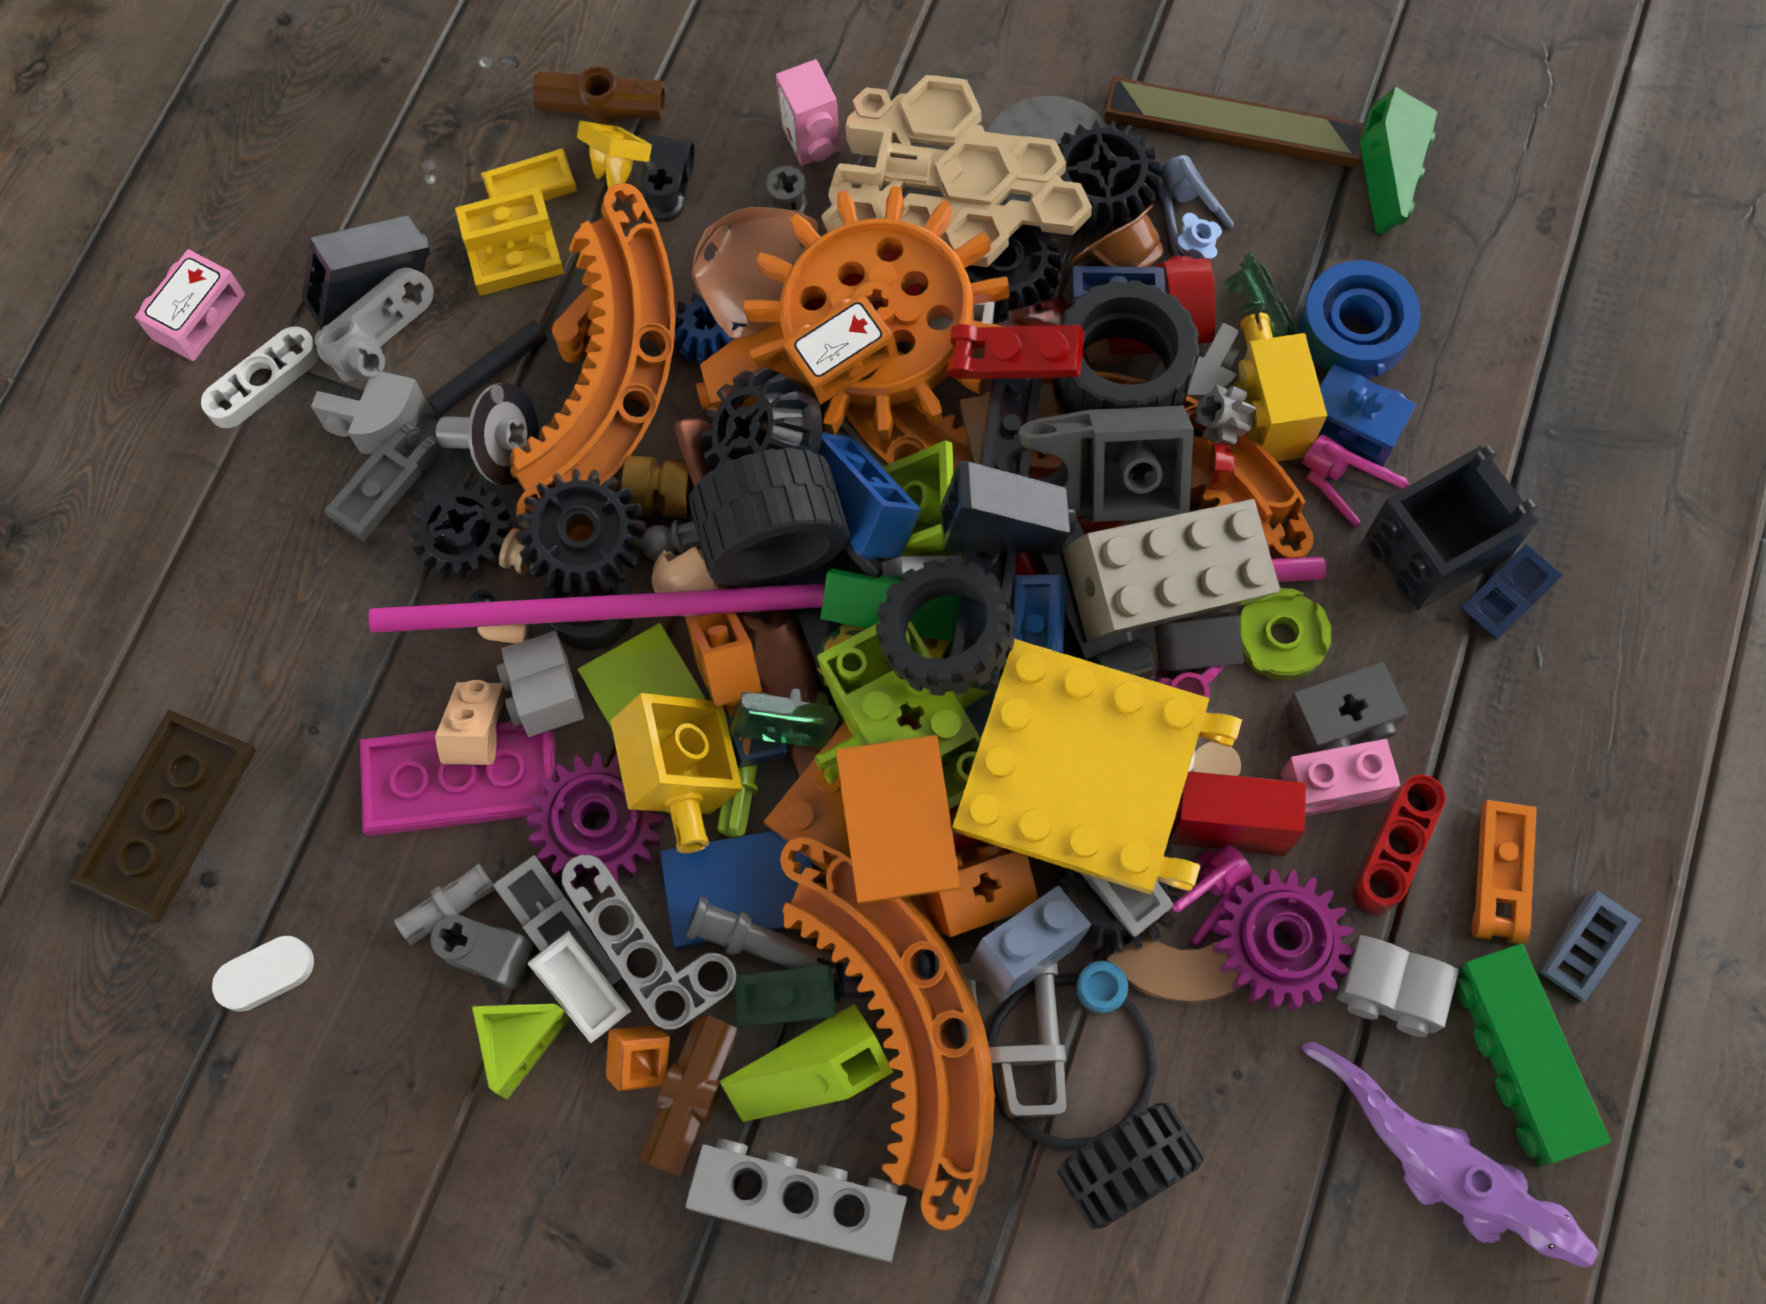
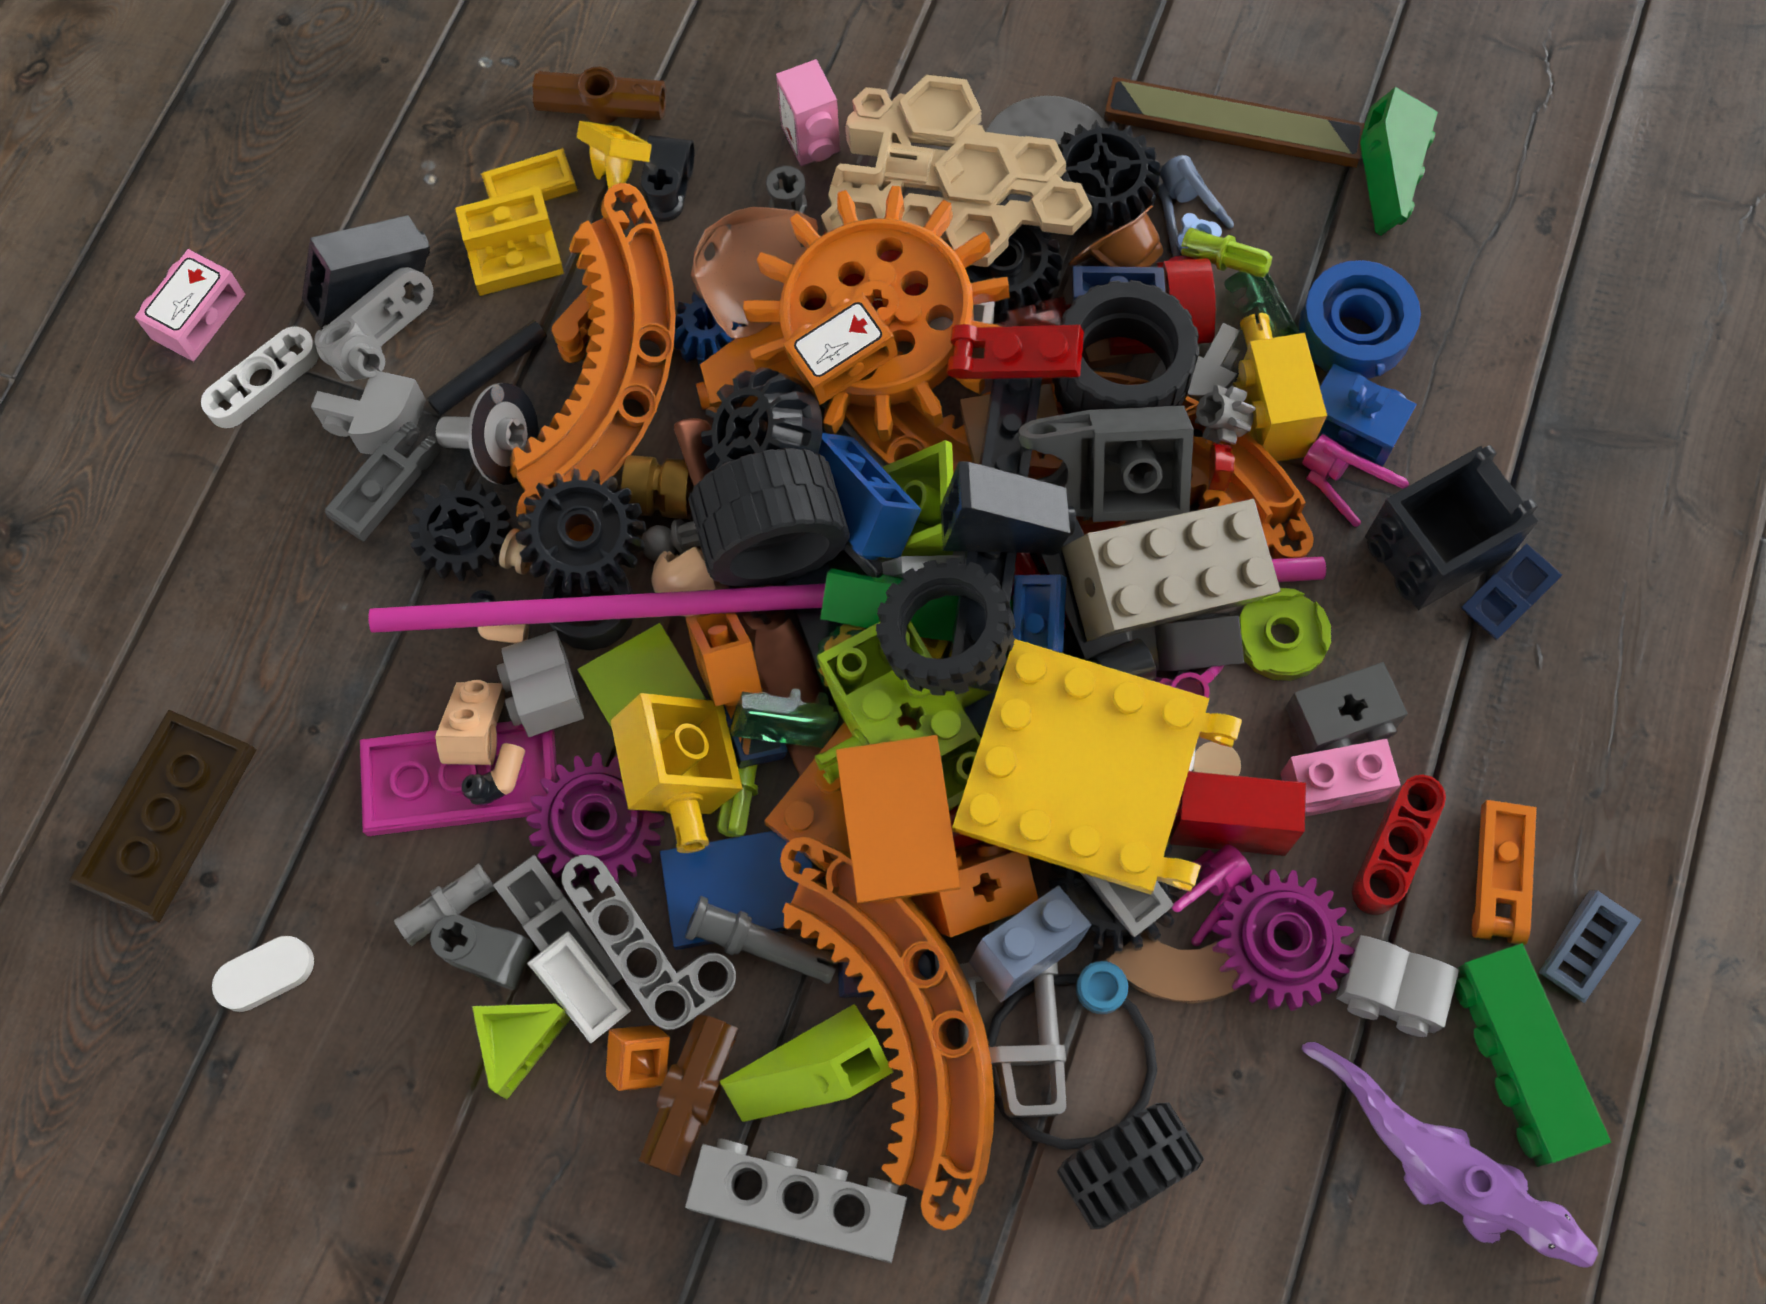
(498, 782): none -> arm
(786, 996): clear green plate -> none
(1226, 252): none -> lime axle

